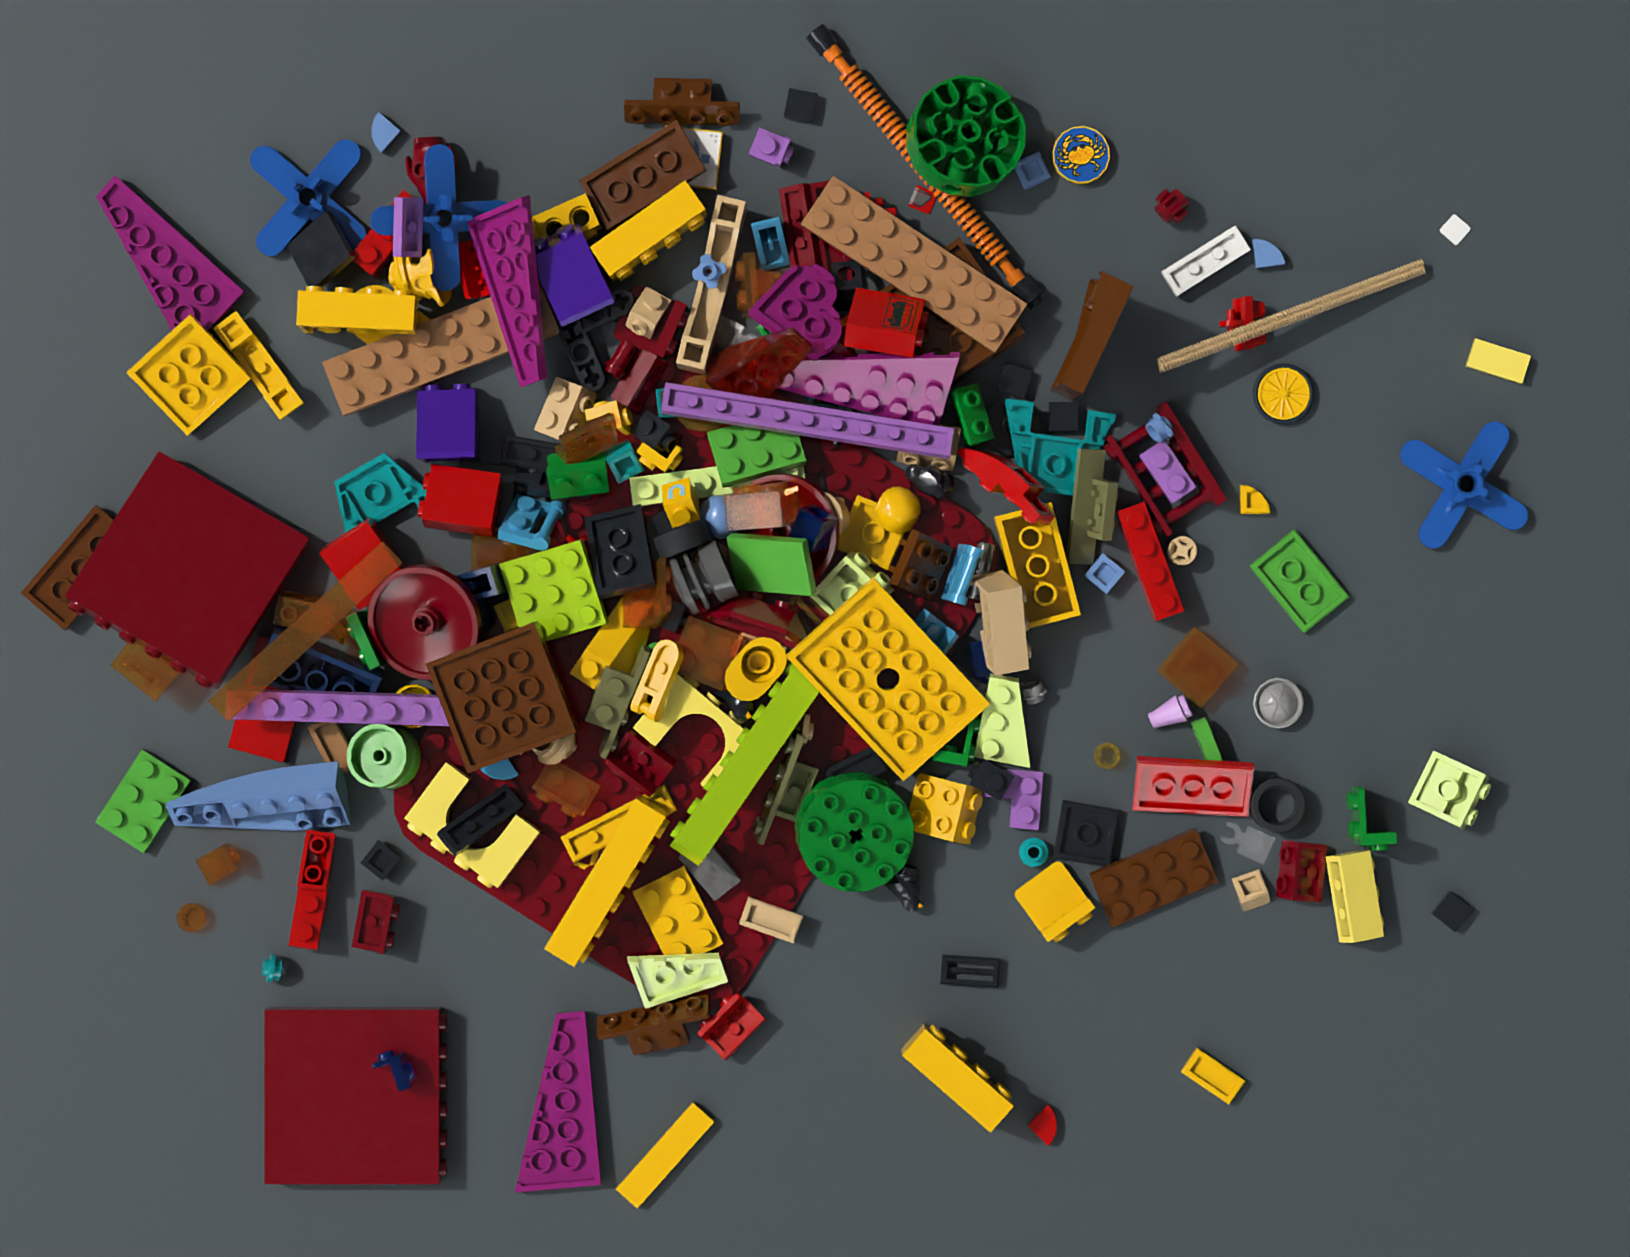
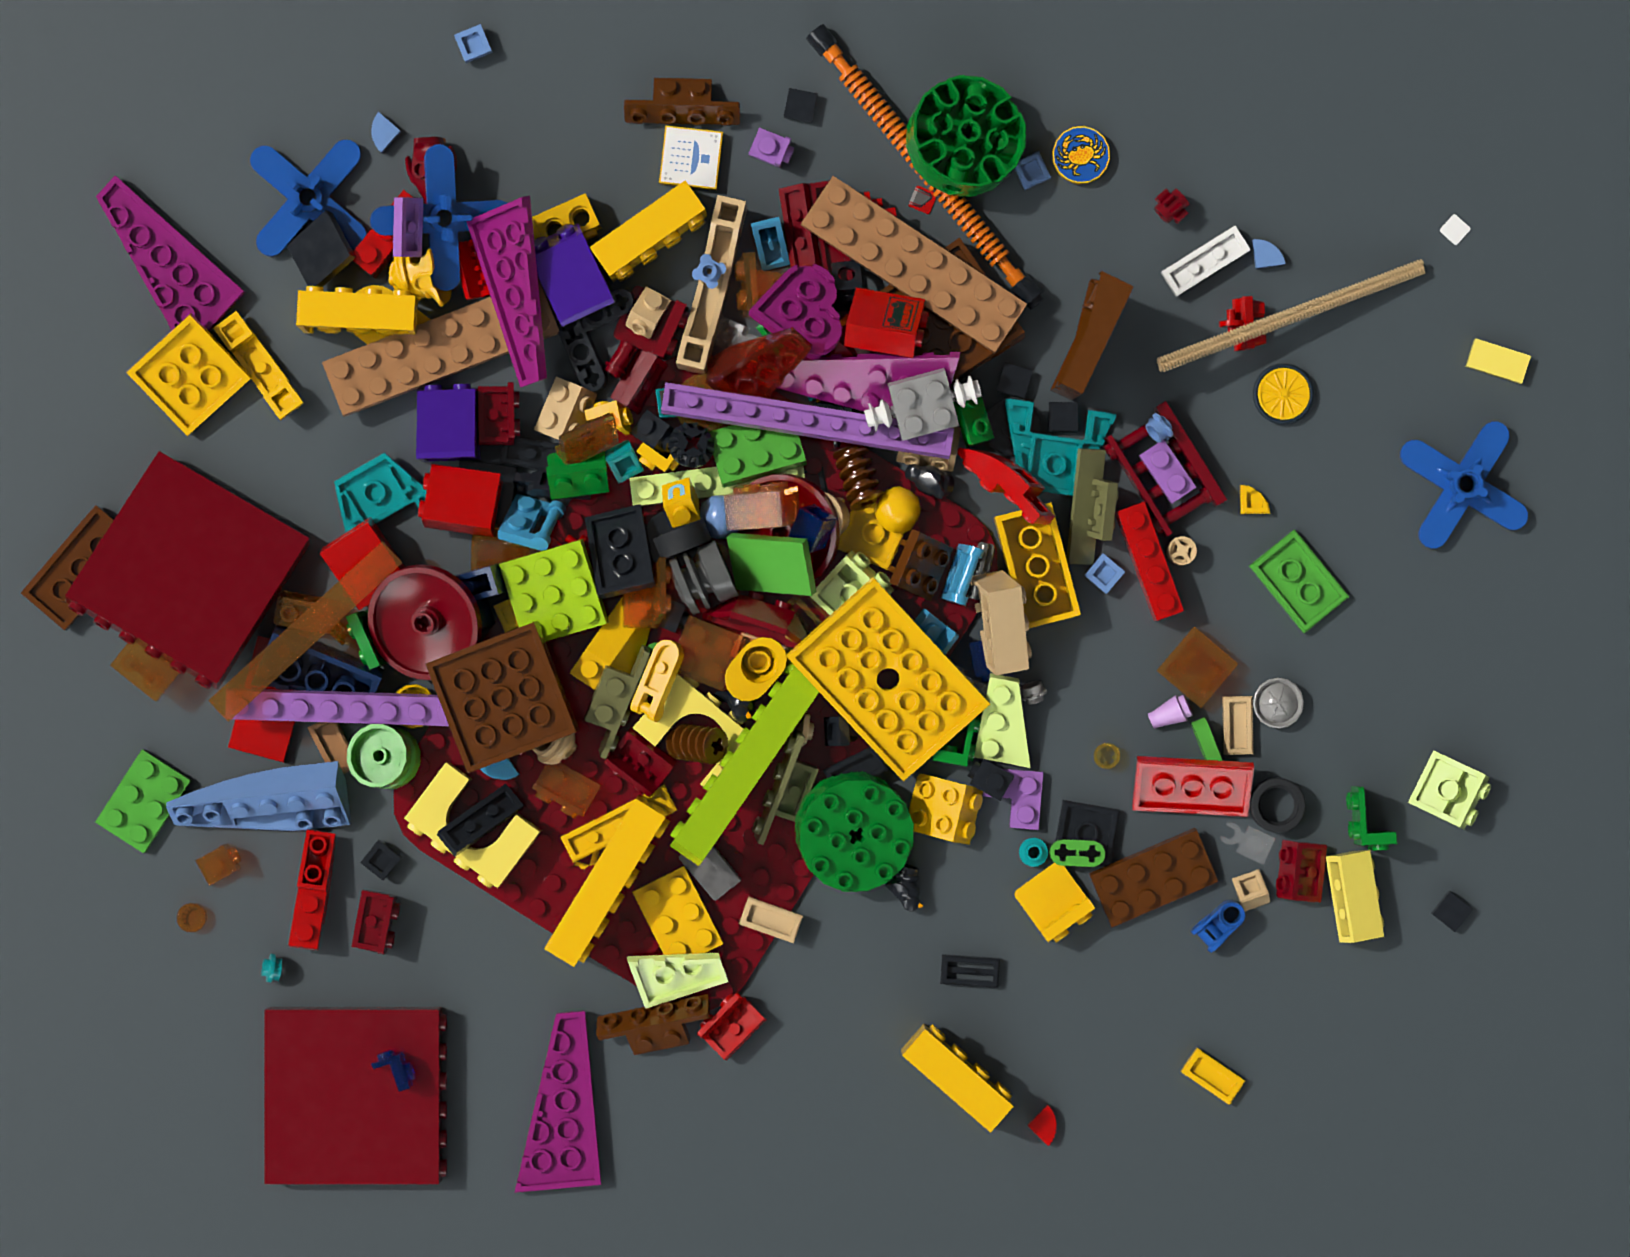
(473, 43): none -> medium blue plate
(496, 415): none -> dark red bracket
(642, 175): reddish brown plate -> none
(665, 1155): yellow tile -> none
(692, 457): none -> black gear
(697, 743): none -> reddish brown piece
(837, 732): none -> black tile
(857, 477): none -> reddish brown piece
(923, 404): none -> light grey plate
(1076, 860): none -> bright green beam
(1218, 925): none -> blue piece
(1237, 725): none -> tan tile

